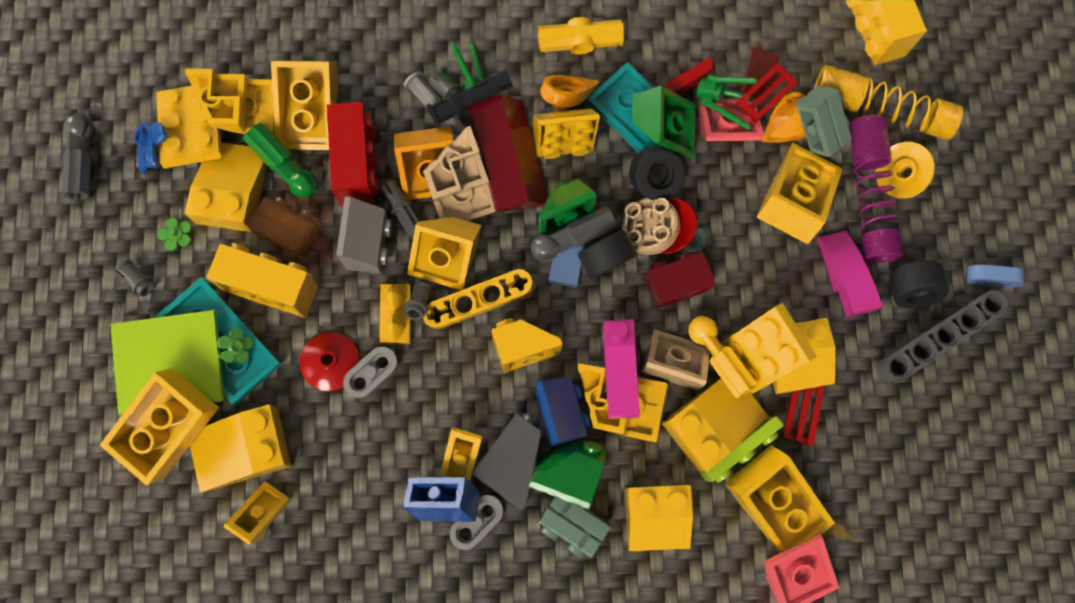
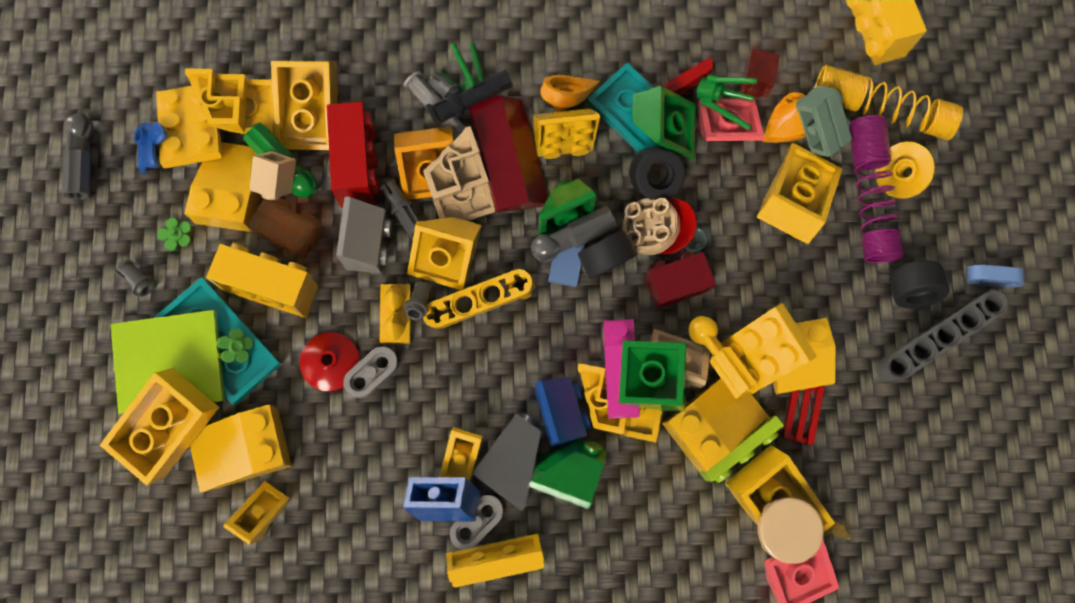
(272, 175): none -> tan brick
(494, 560): none -> yellow panel
(523, 344): yellow slope -> none
(575, 525): sand green brick -> none
(580, 35): yellow piece -> none
(653, 375): none -> green slope
(659, 517): yellow slope -> none
(749, 109): red tile -> none
(790, 530): none -> tan tile
(849, 274): dark pink slope -> none

